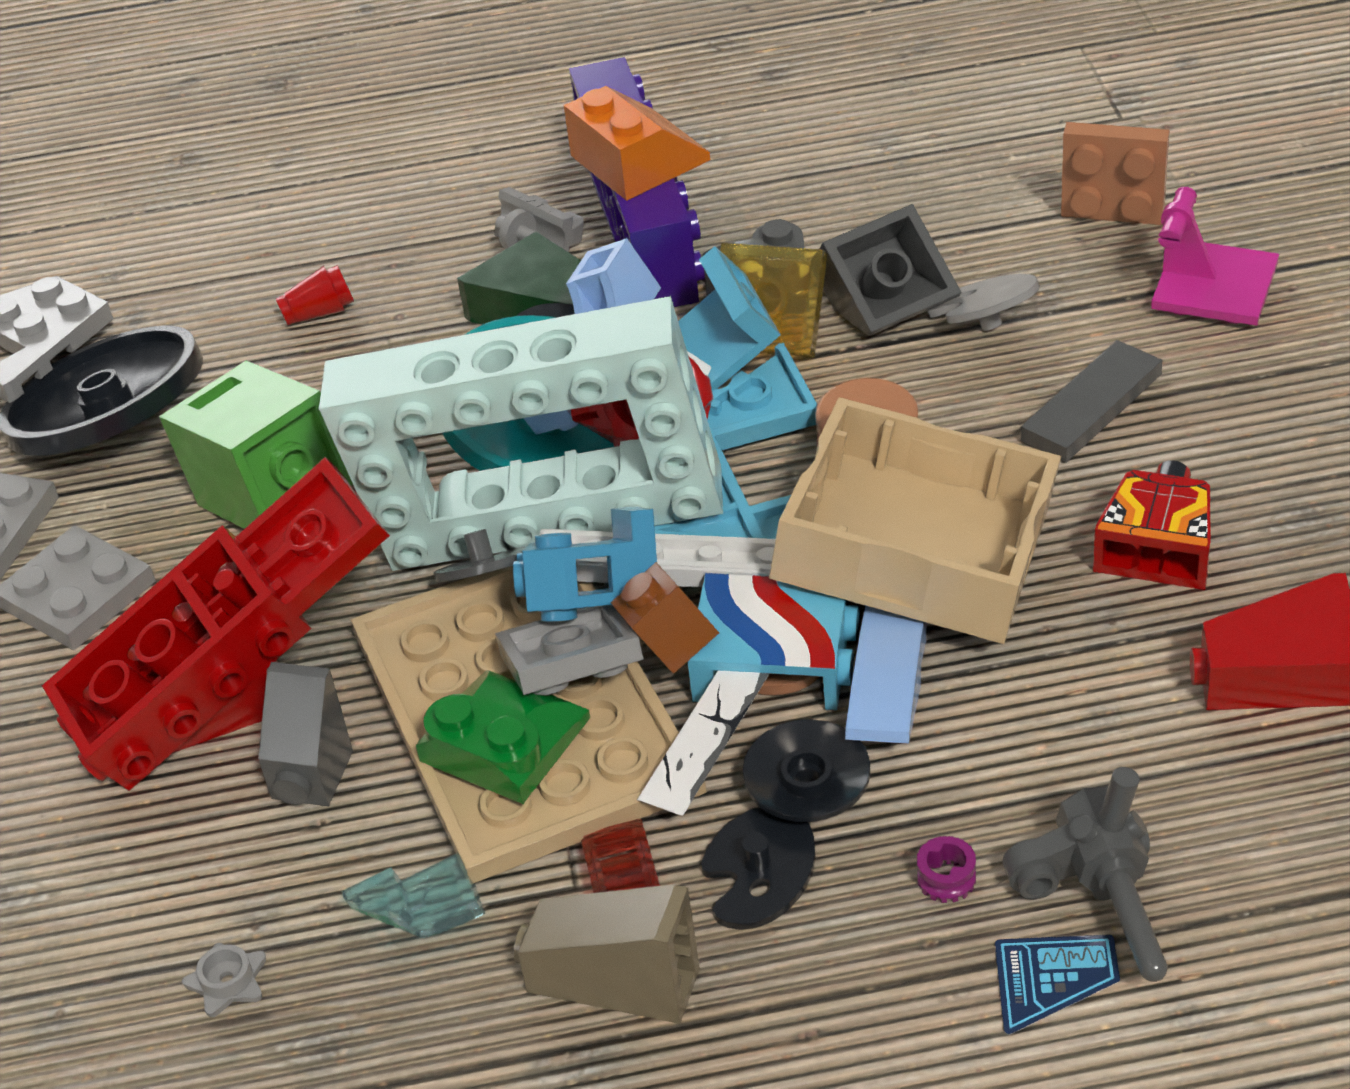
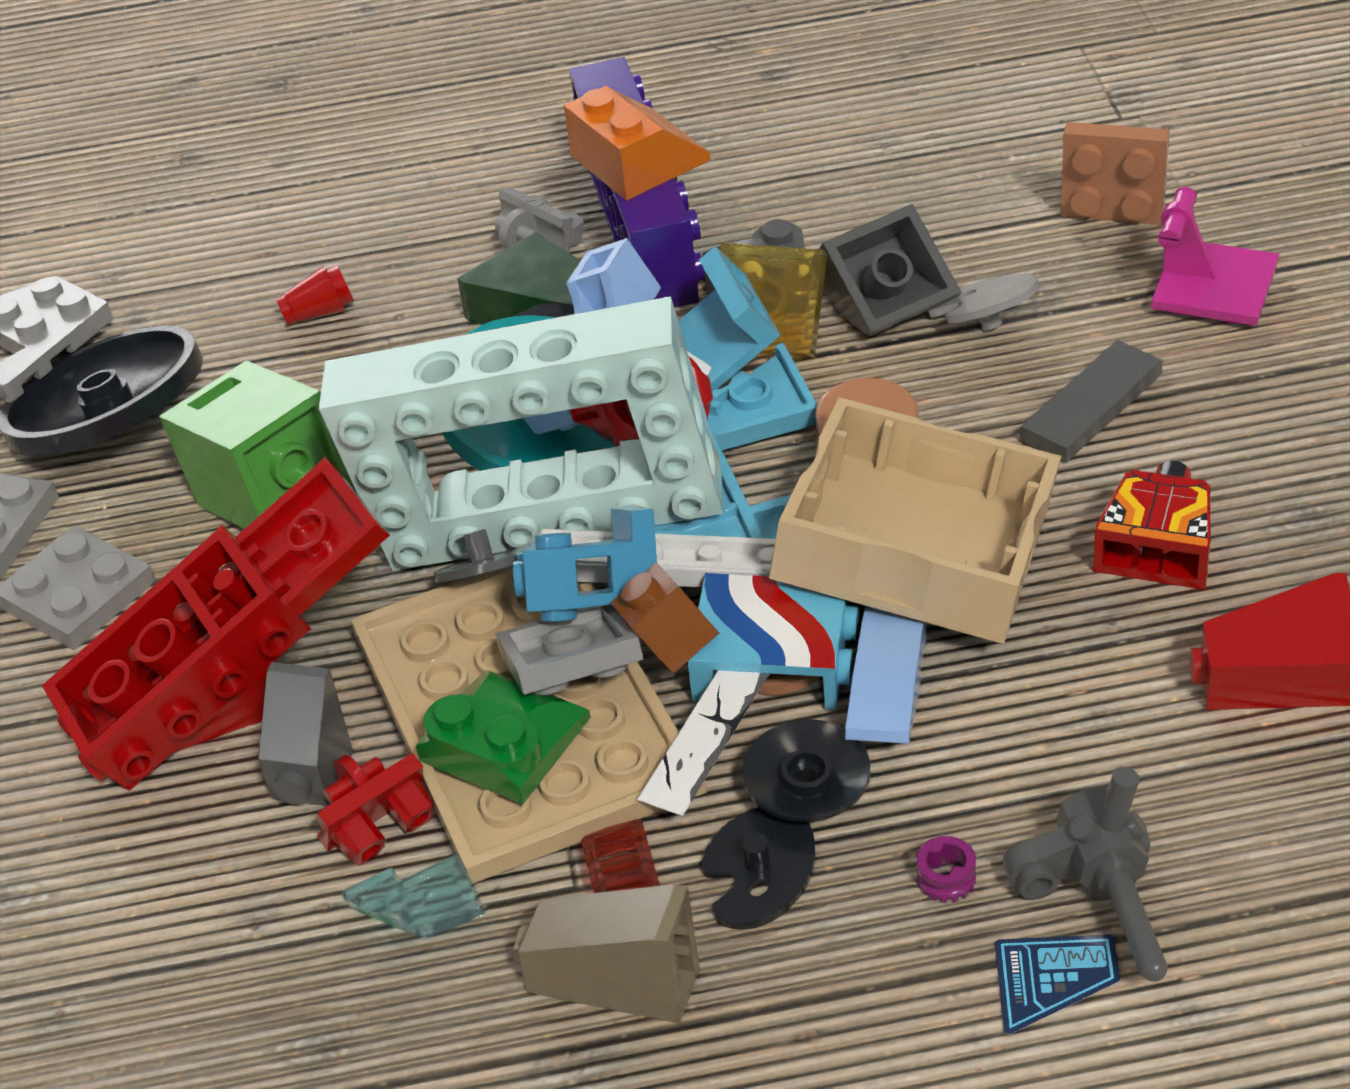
(225, 961): light grey plate -> none
(366, 796): none -> red hips

